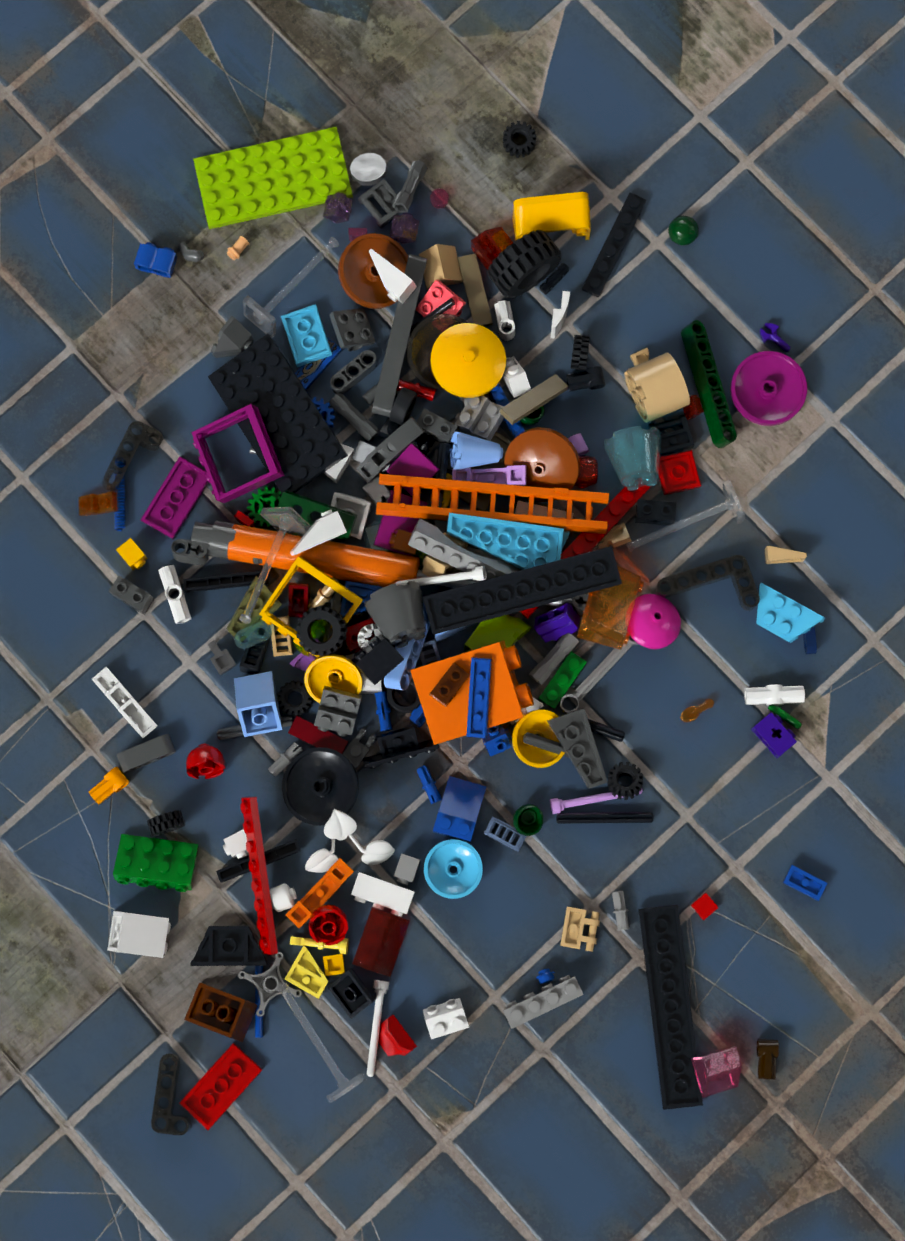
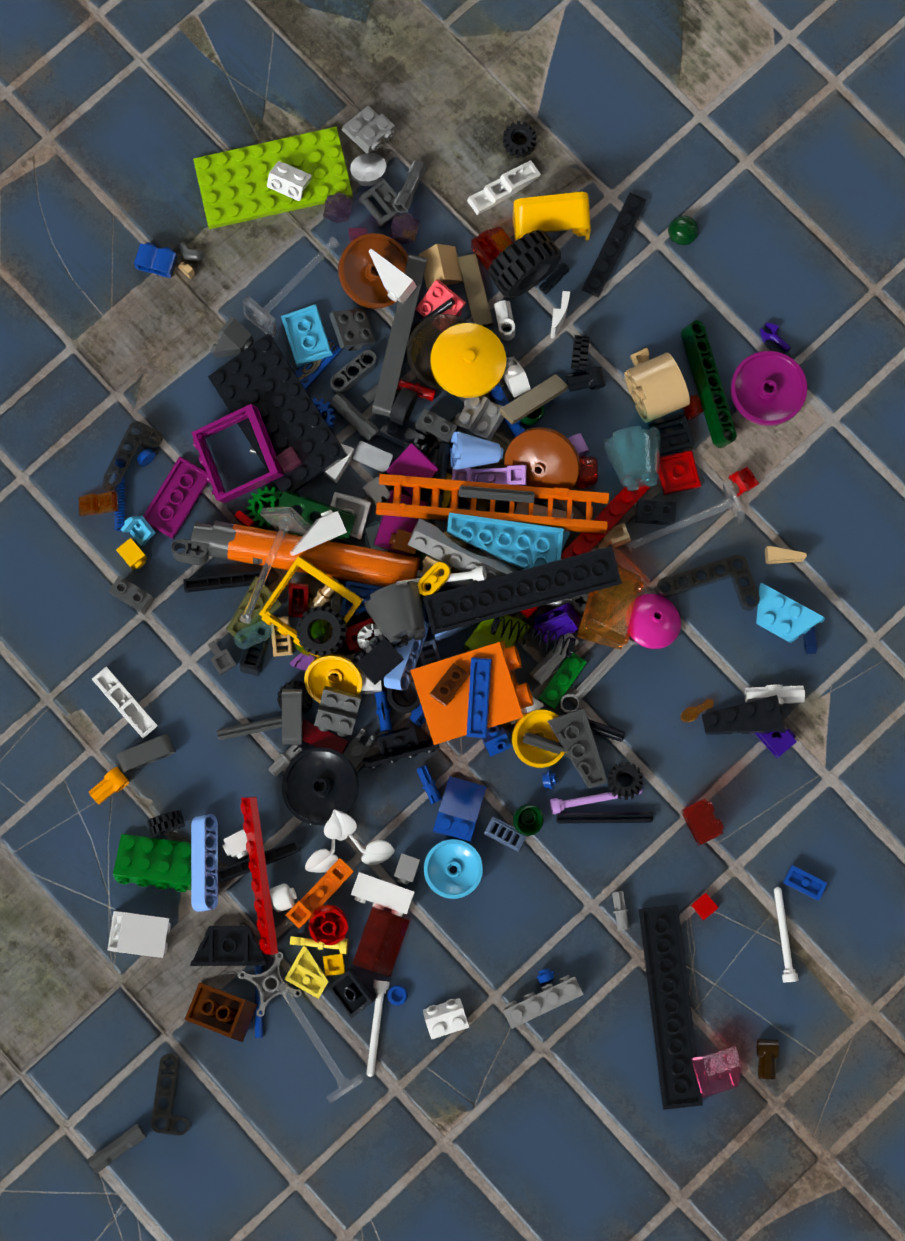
(117, 1148): none -> dark grey axle
(138, 529): none -> medium azure bracket
(146, 457): none -> blue tile
(171, 583): white piece -> none
(186, 269): none -> tan tile
(204, 863): none -> light blue beam
(205, 761): red cylinder -> none
(220, 1086): red tile -> none
(235, 251): light nougat pin -> none
(257, 704): light blue slope -> none
(288, 180): none -> white bracket
(288, 460): none -> clear pink tile
(292, 716): none -> dark grey beam
(369, 129): none -> light grey plate
(389, 449): dark grey slope -> none
(394, 1038): red slope -> none
(397, 995): none -> blue tile
(432, 576): none -> yellow plate
(439, 198): clear pink tile -> none
(496, 494): none -> dark grey axle
(503, 188): none -> white slope
(549, 779): none -> blue plate
(570, 648): none -> black piece
(573, 929): tan plate -> none
(702, 821): none -> clear red slope
(744, 479): none -> red piece
(747, 718): none -> black wing
(785, 716): green piece -> none
(789, 973): none -> white piece

